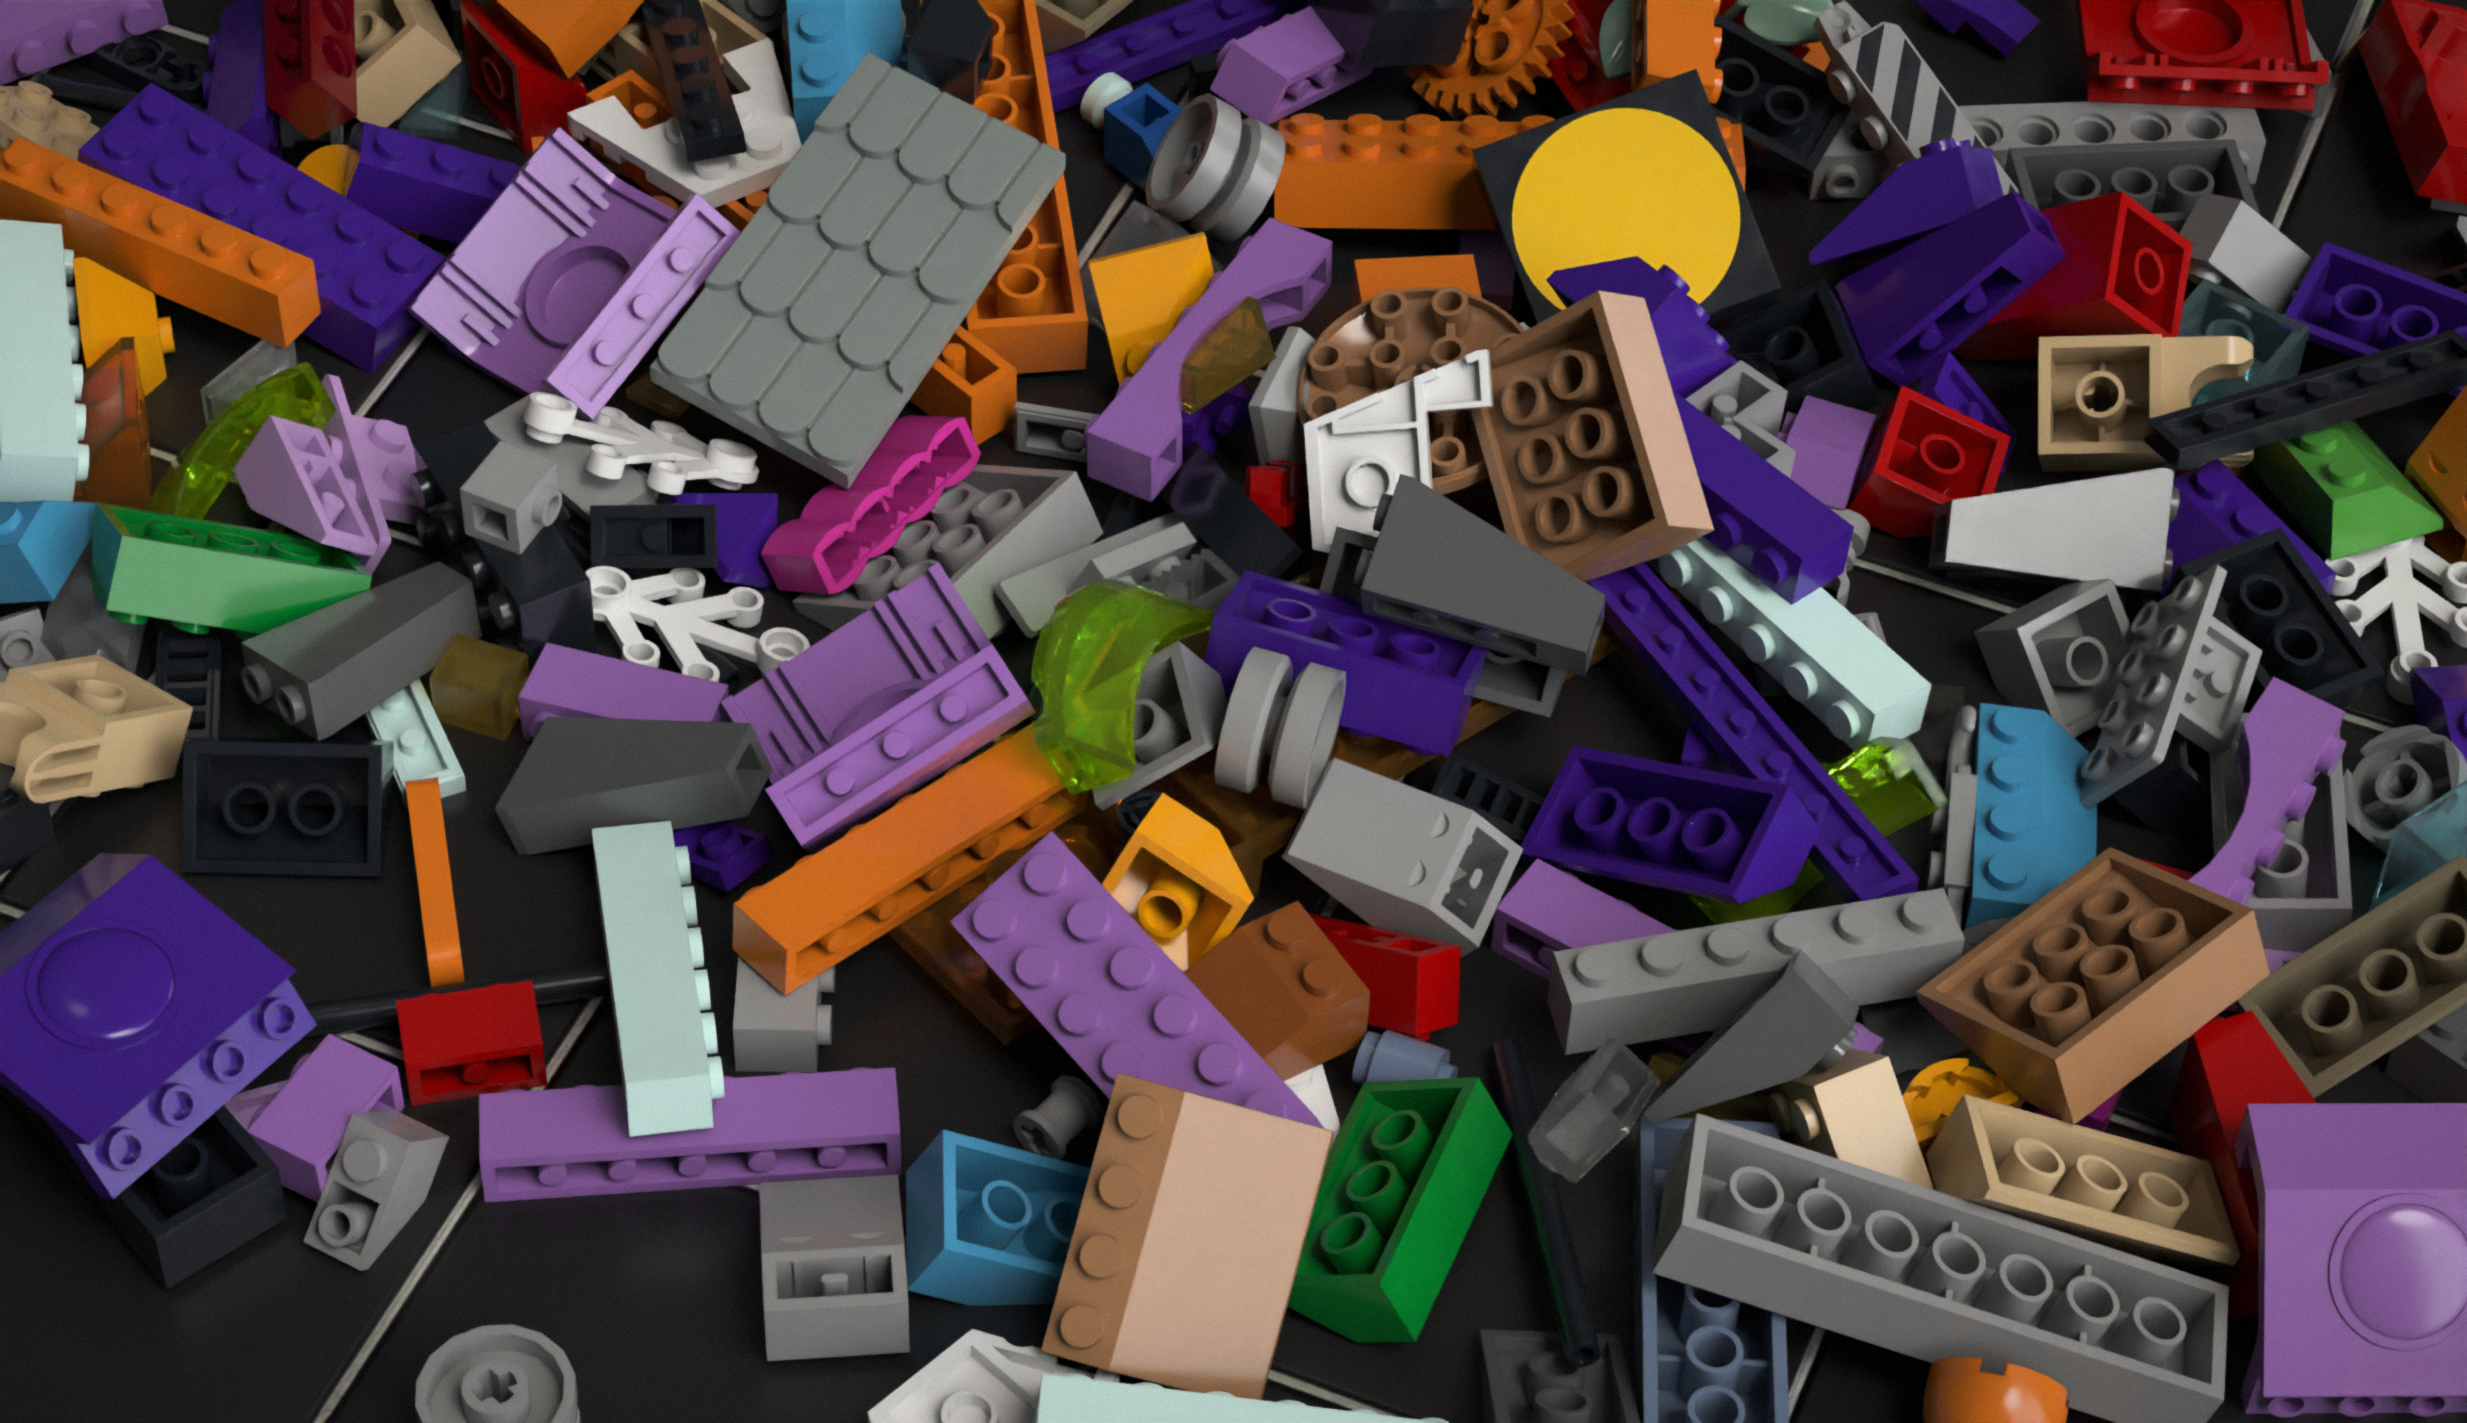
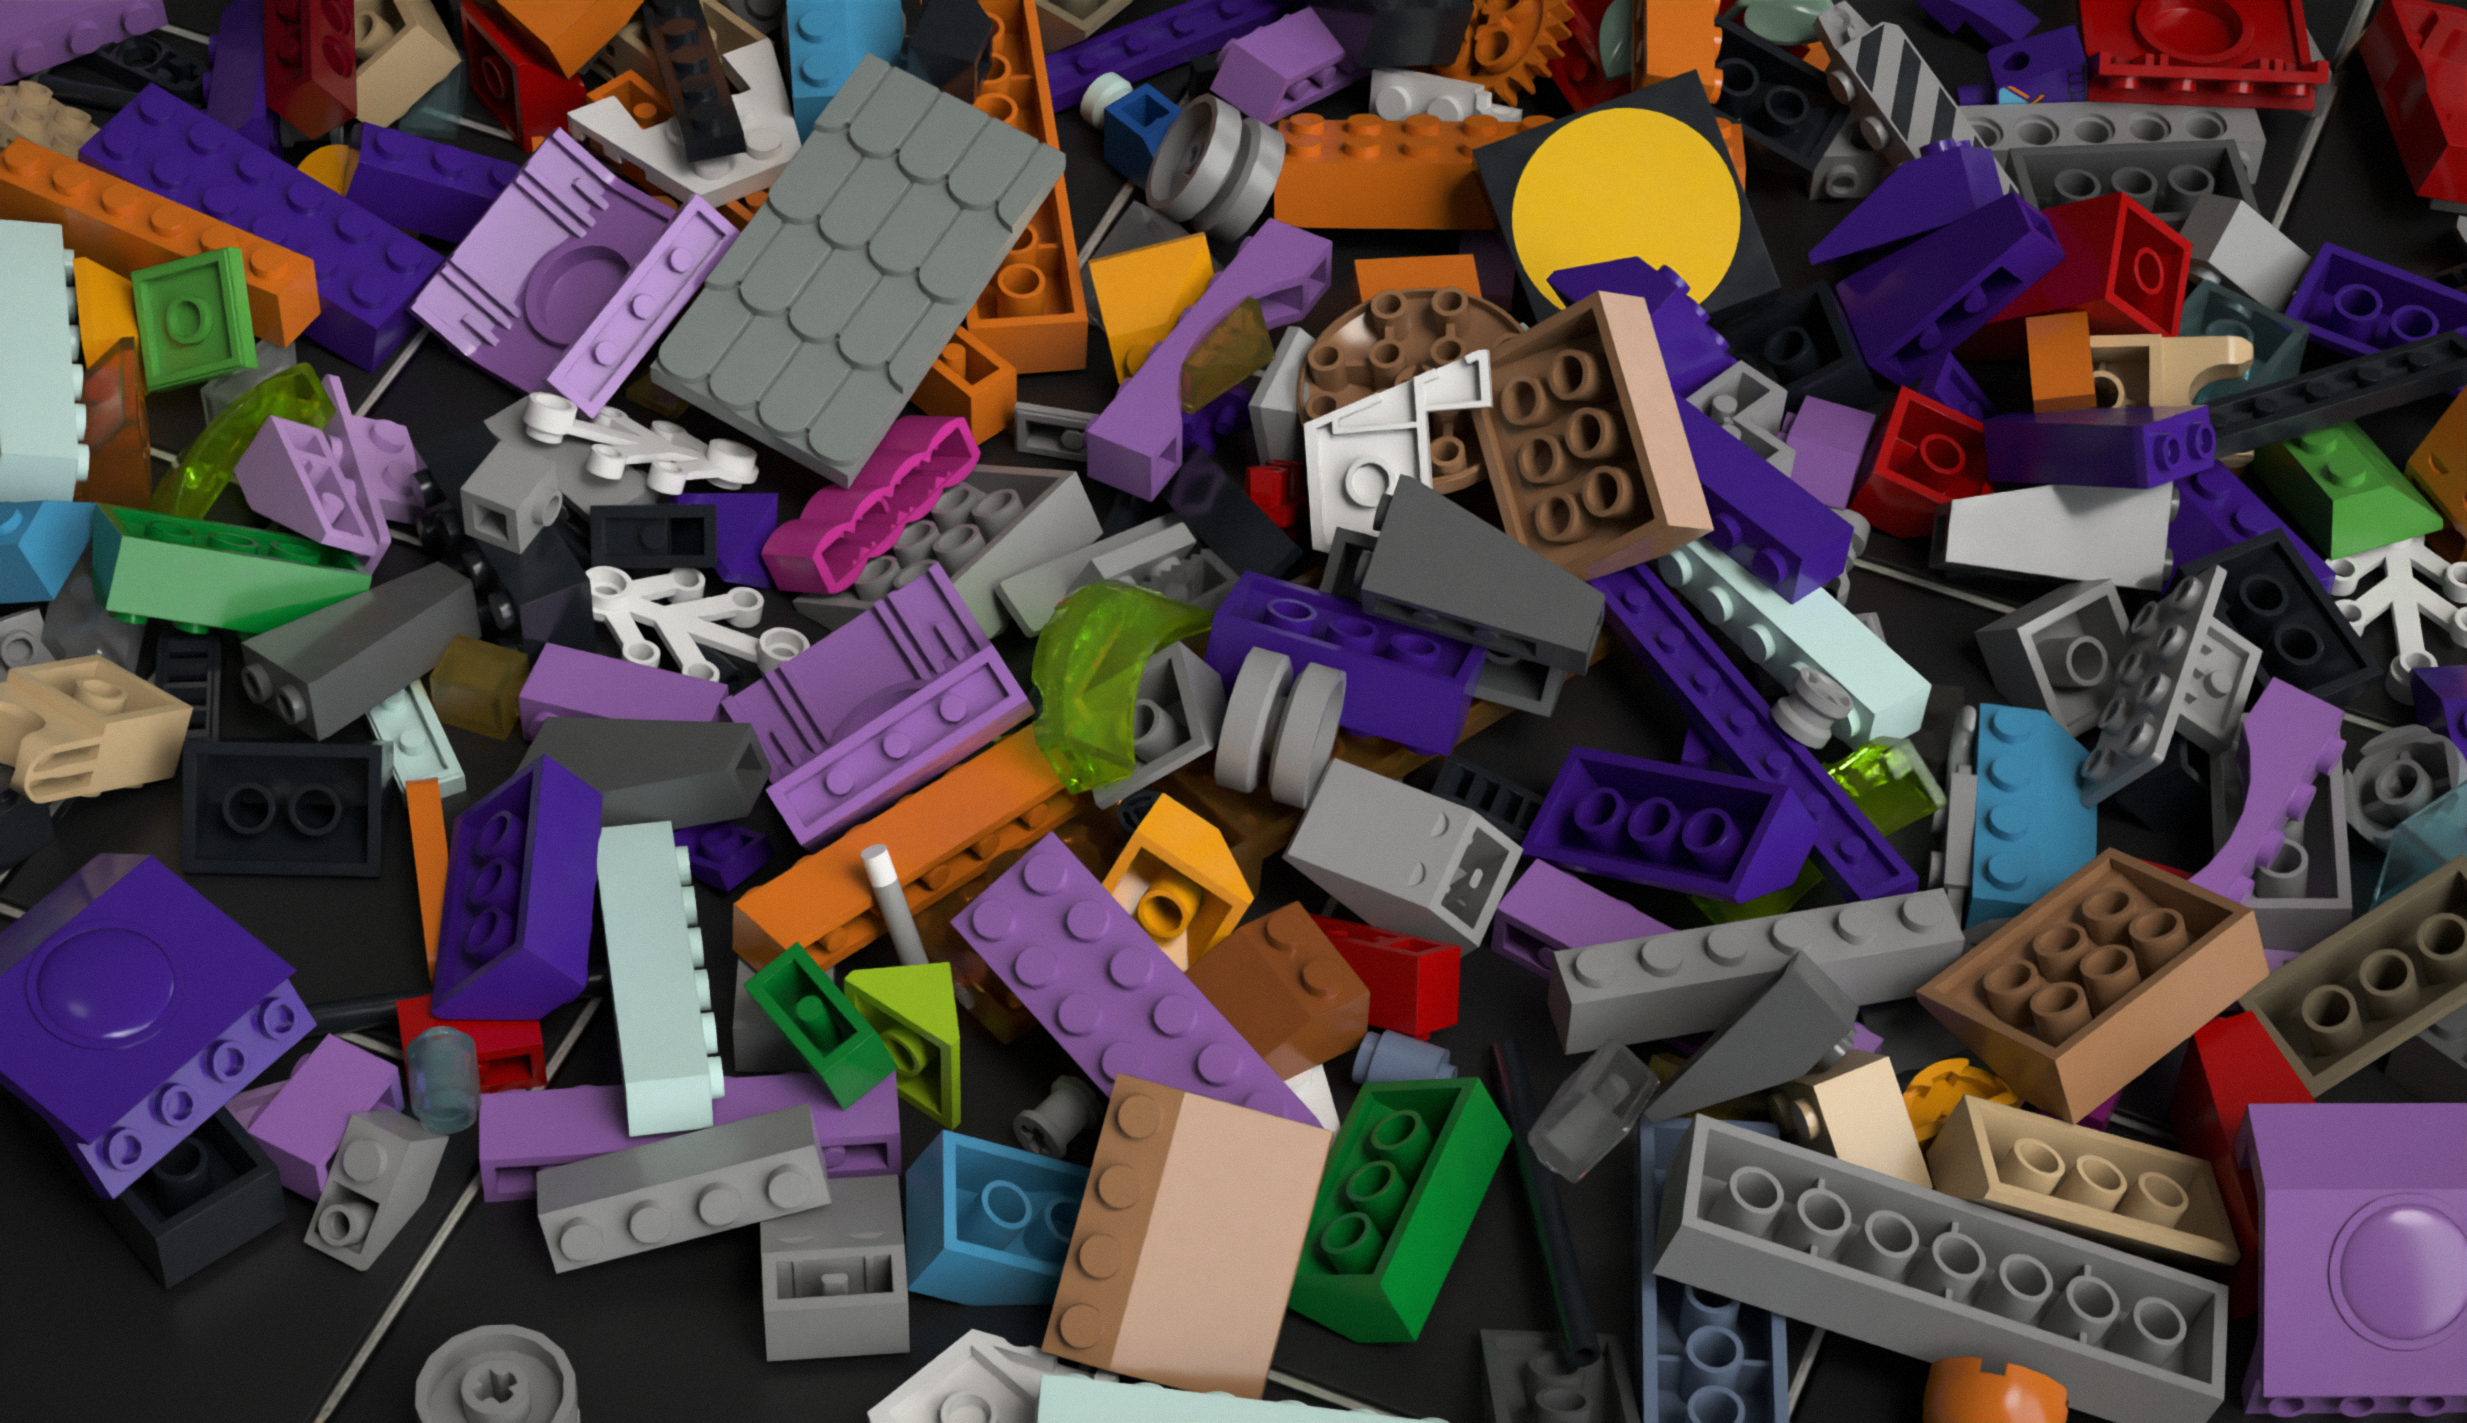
(194, 319): none -> bright green plate
(444, 1079): none -> clear light blue brick
(519, 898): none -> dark purple slope
(682, 1188): none -> light grey brick
(820, 1025): none -> green brick
(893, 905): none -> light grey bar
(919, 1026): none -> lime slope
(1405, 93): none -> white hinge
(1812, 708): none -> light grey wheel
(2032, 71): none -> dark purple torso
(2060, 362): none -> orange slope
(2100, 446): none -> dark purple slope

